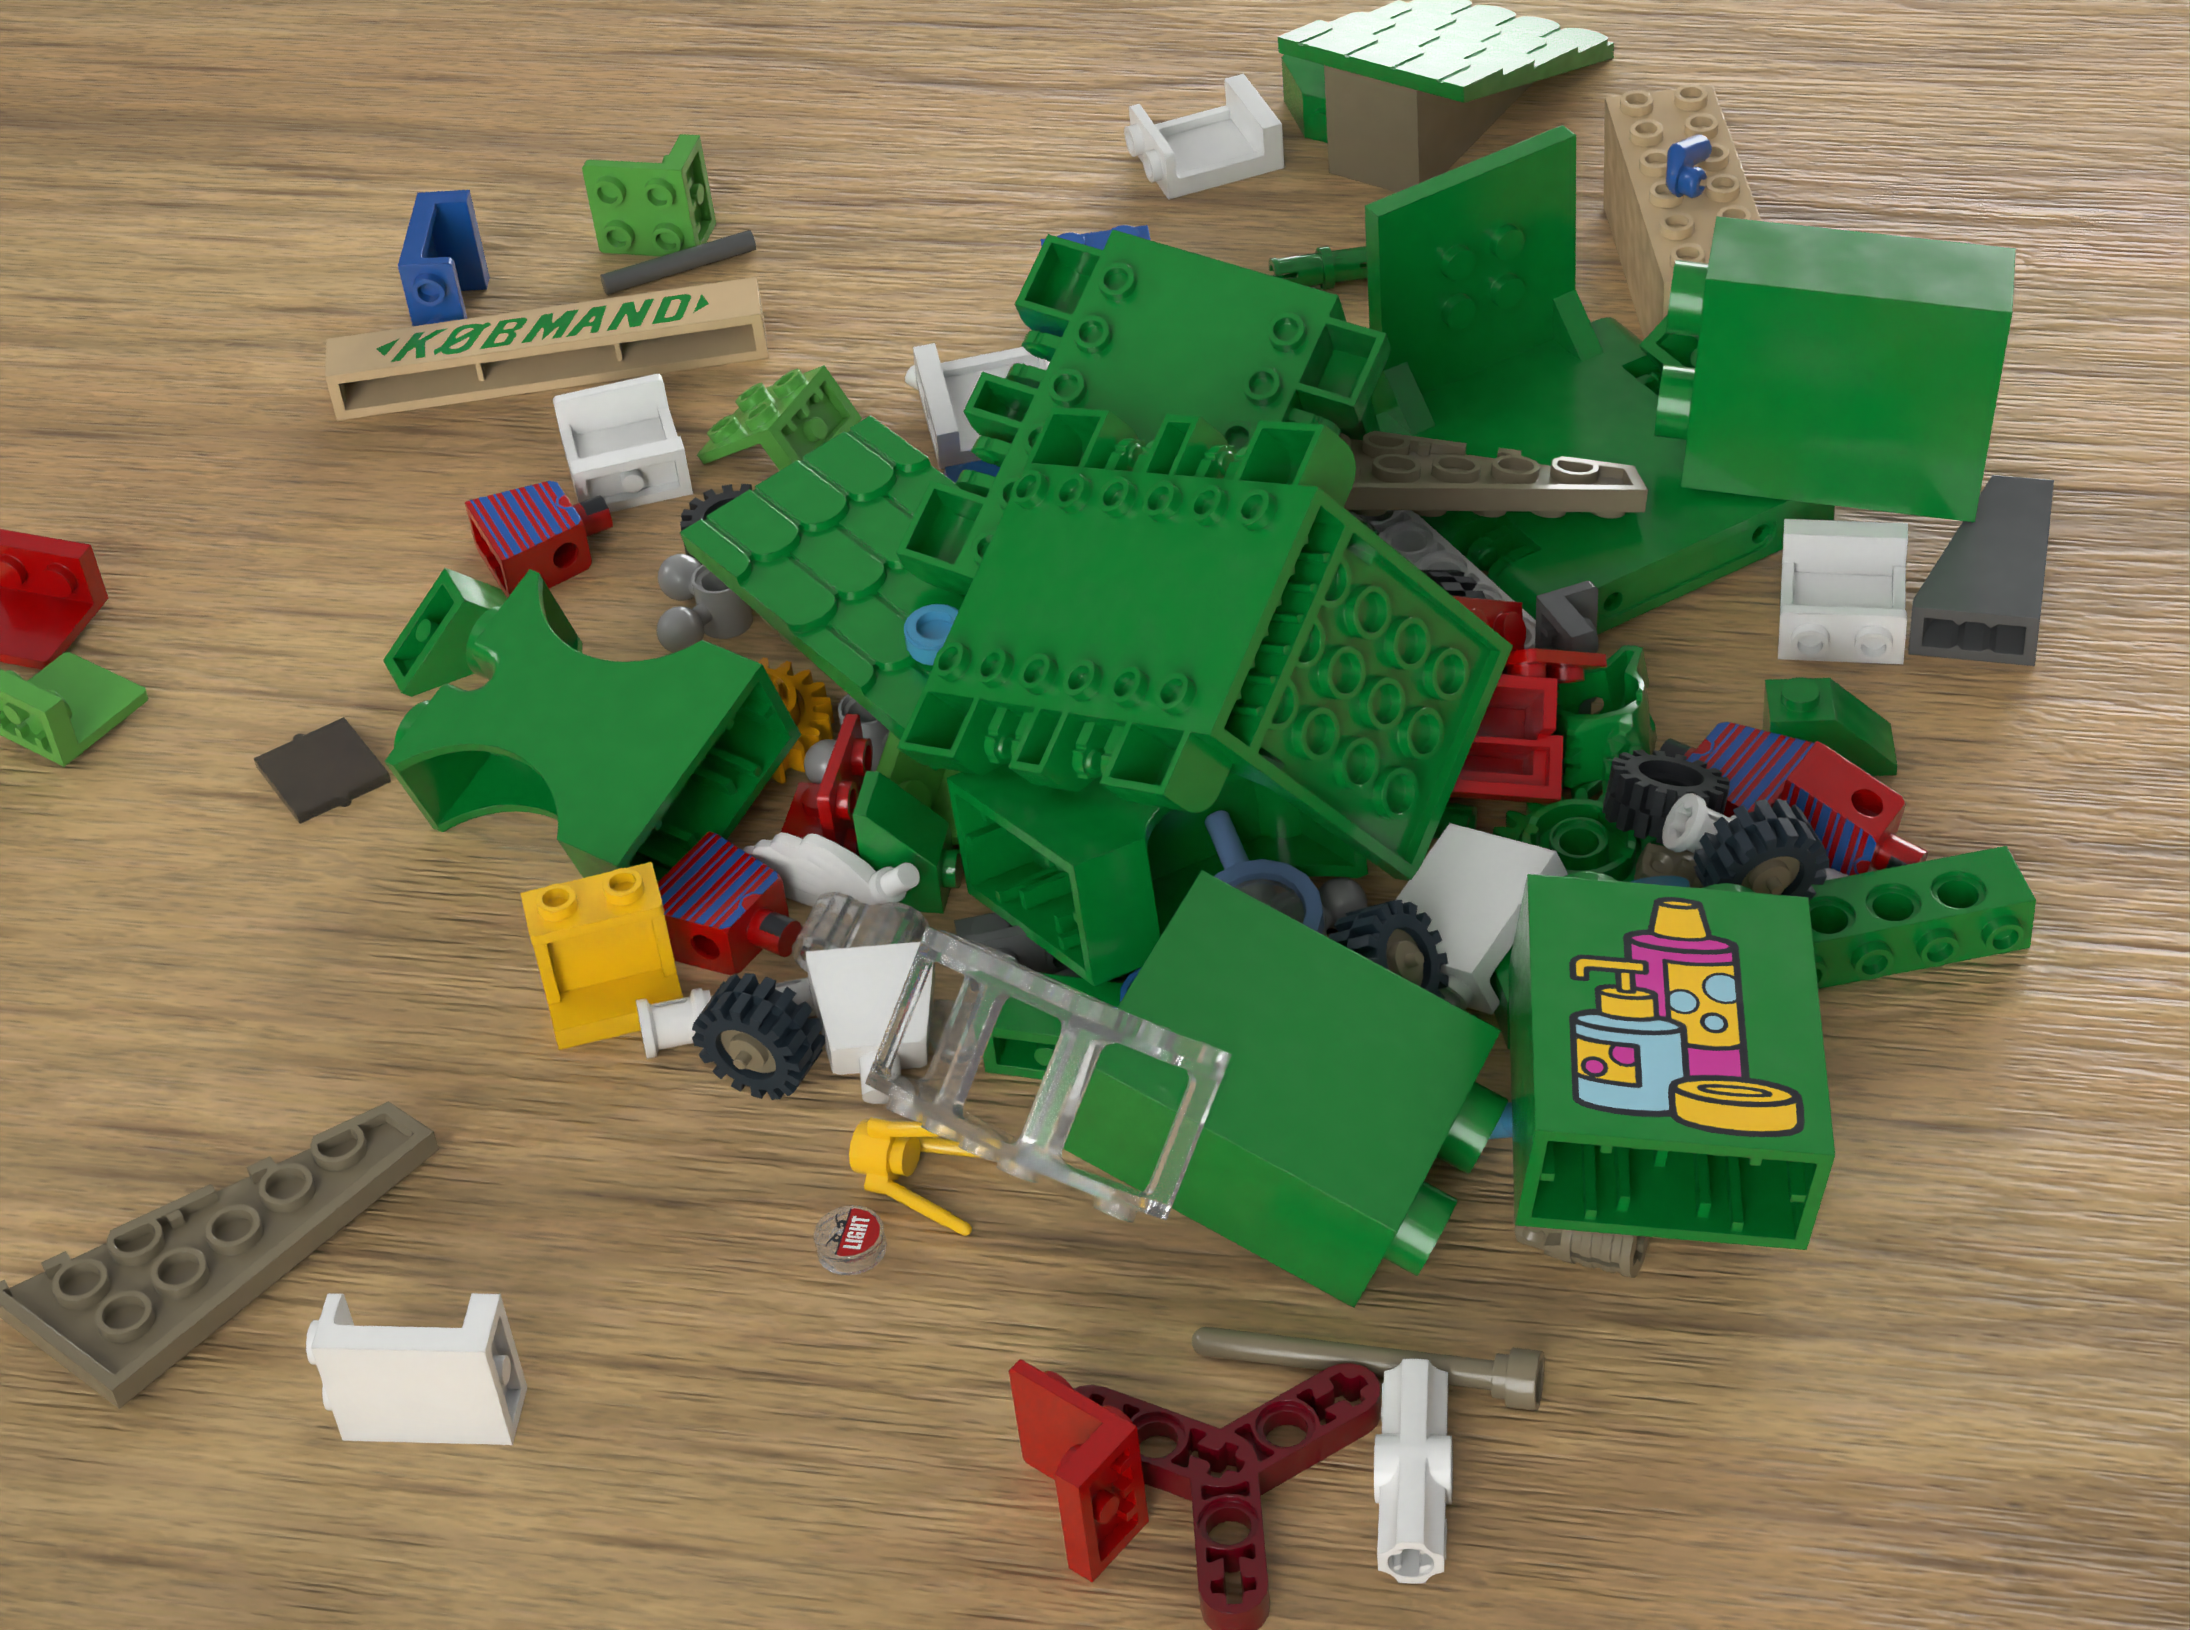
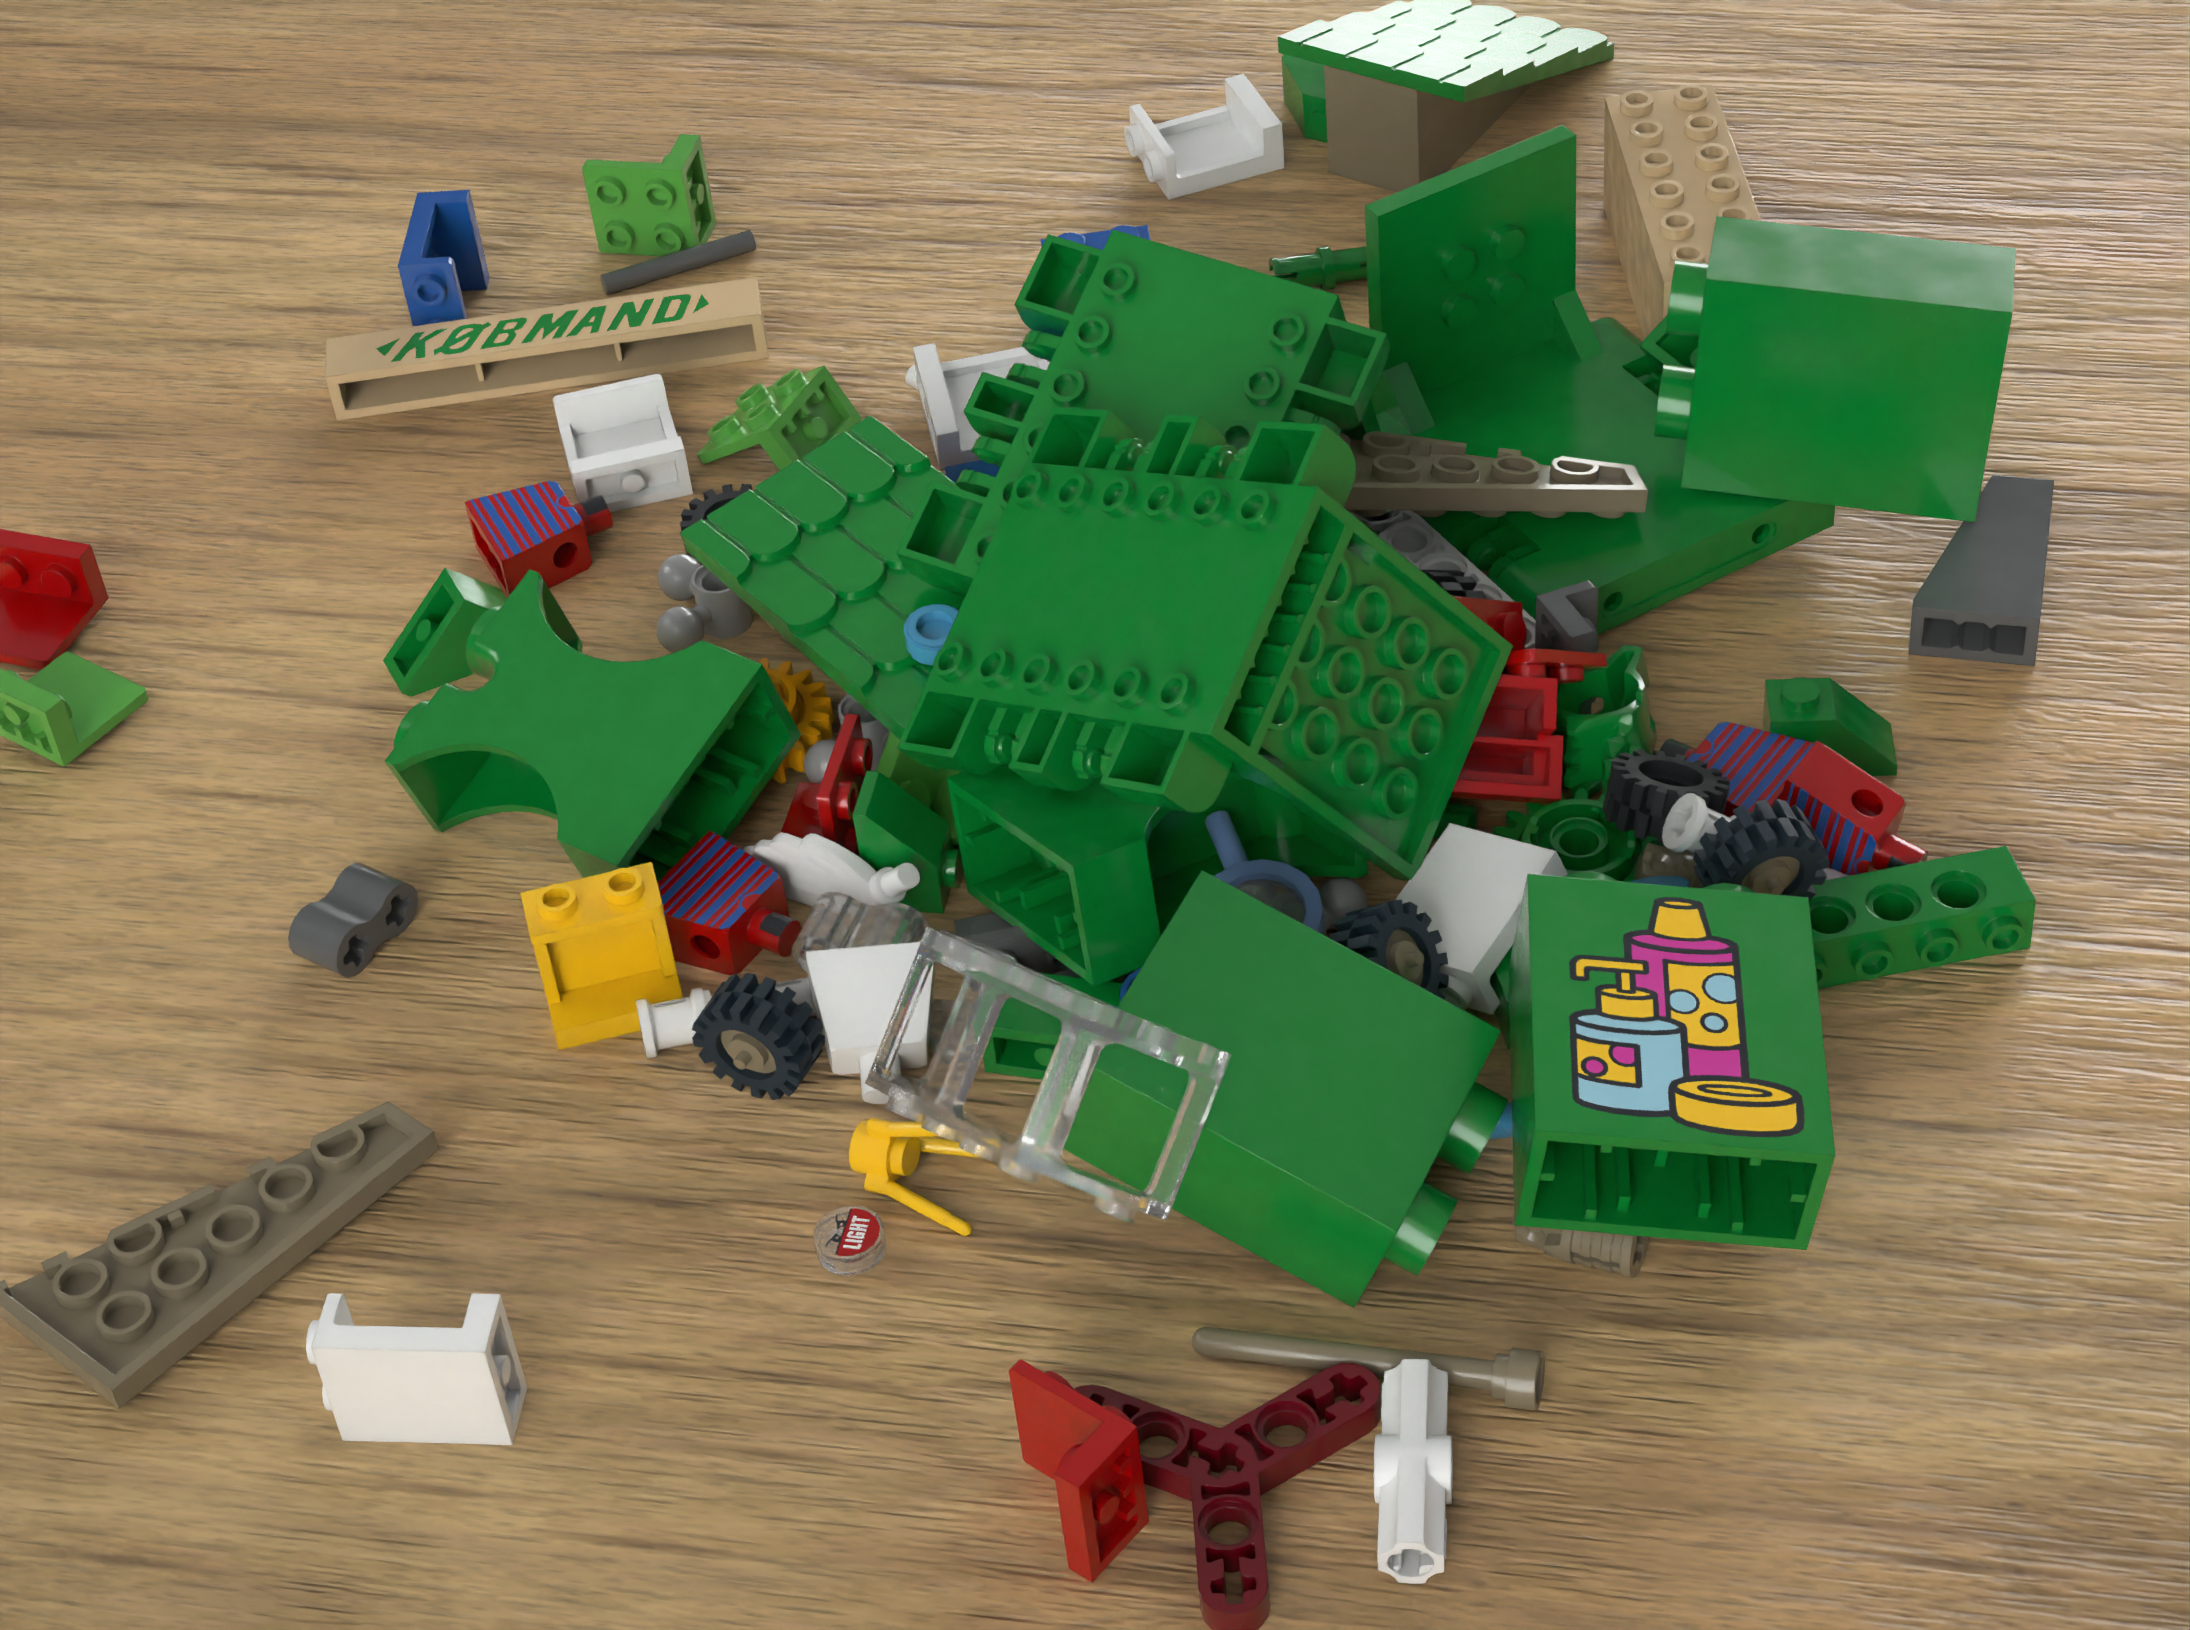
(322, 770): clear smoke piece -> none
(353, 919): none -> dark grey axle
(1681, 174): blue arm -> none
(1843, 591): white panel -> none

